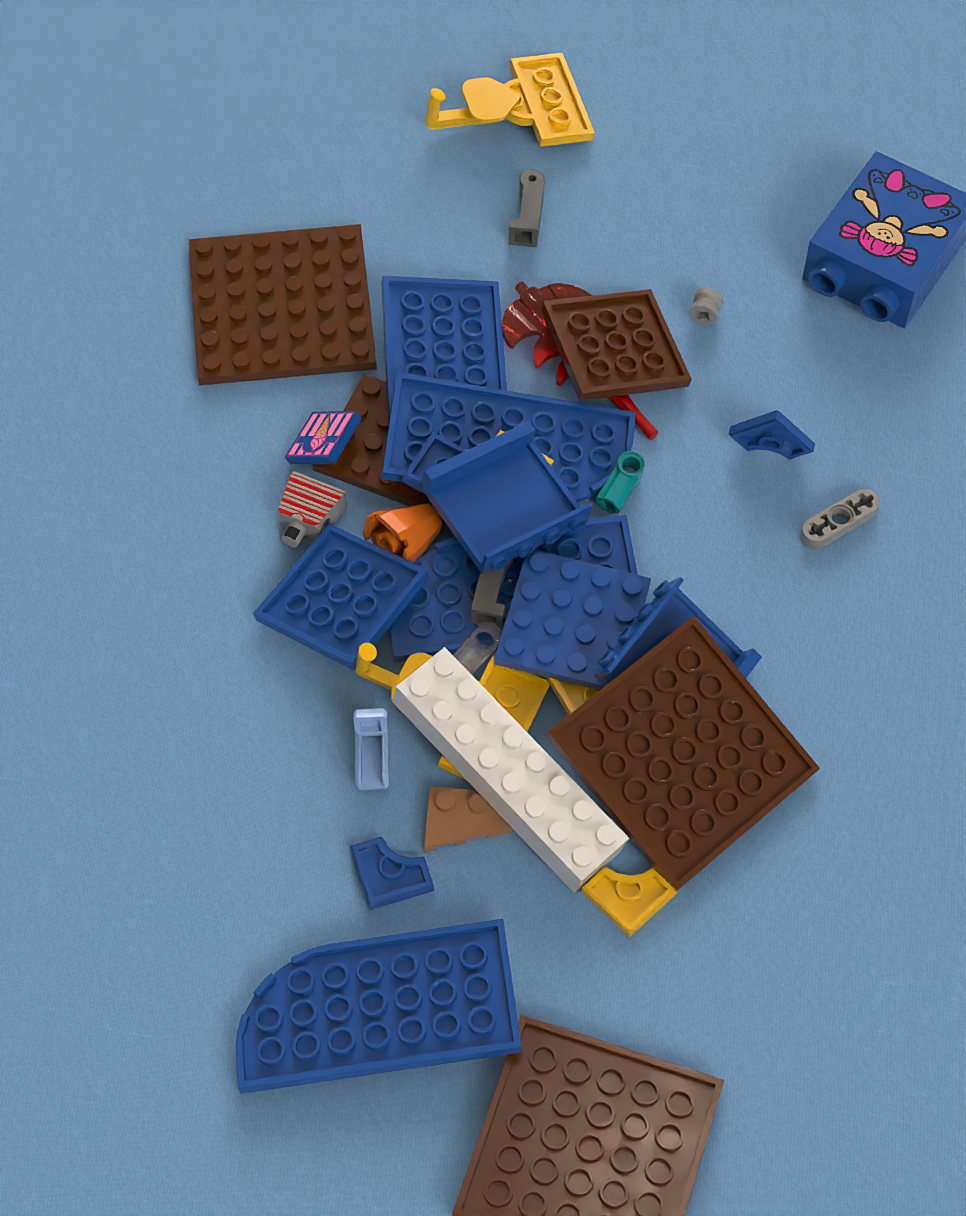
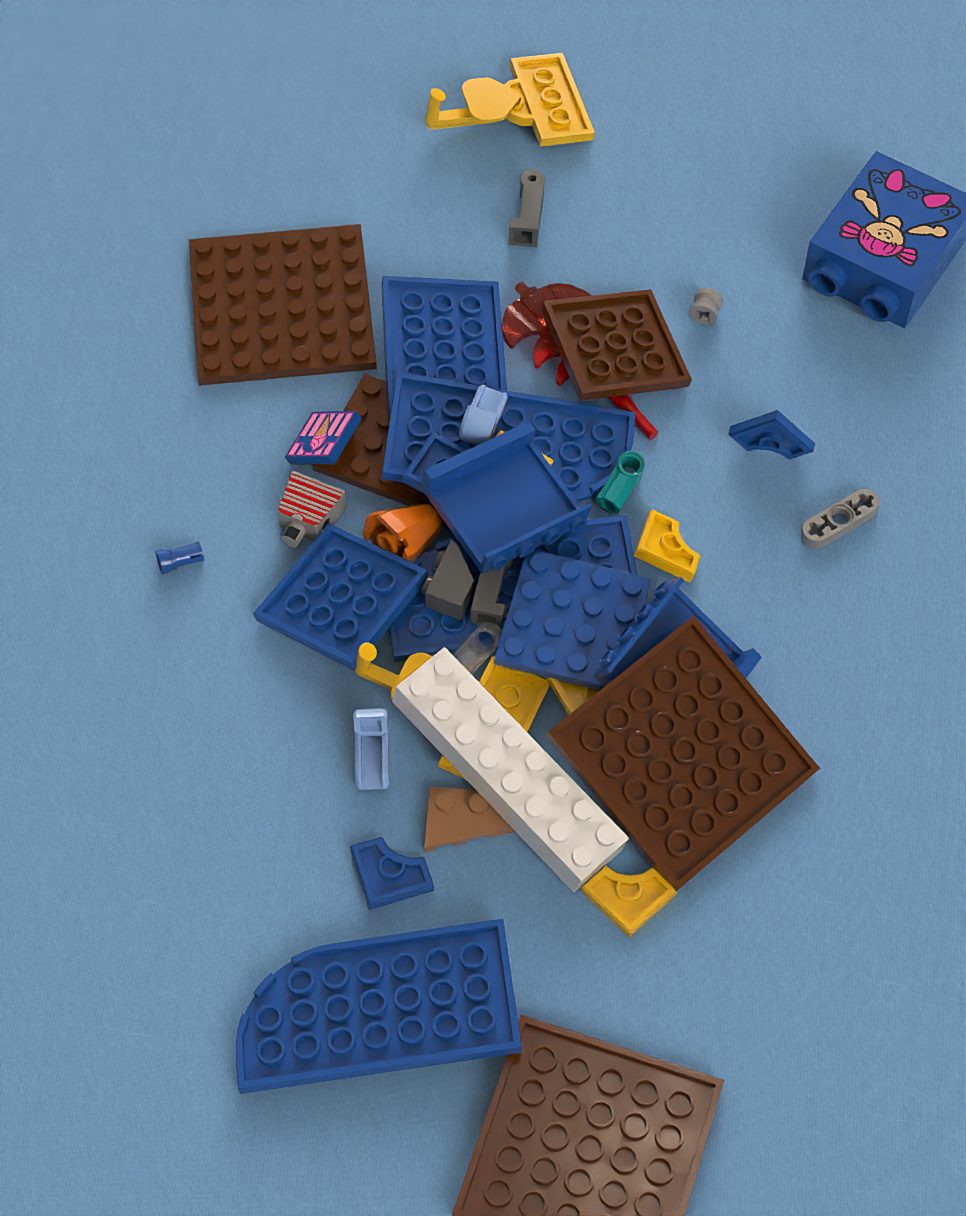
(171, 558): none -> blue pin
(451, 585): none -> dark grey slope
(482, 415): none -> light blue animal
(664, 548): none -> yellow tile

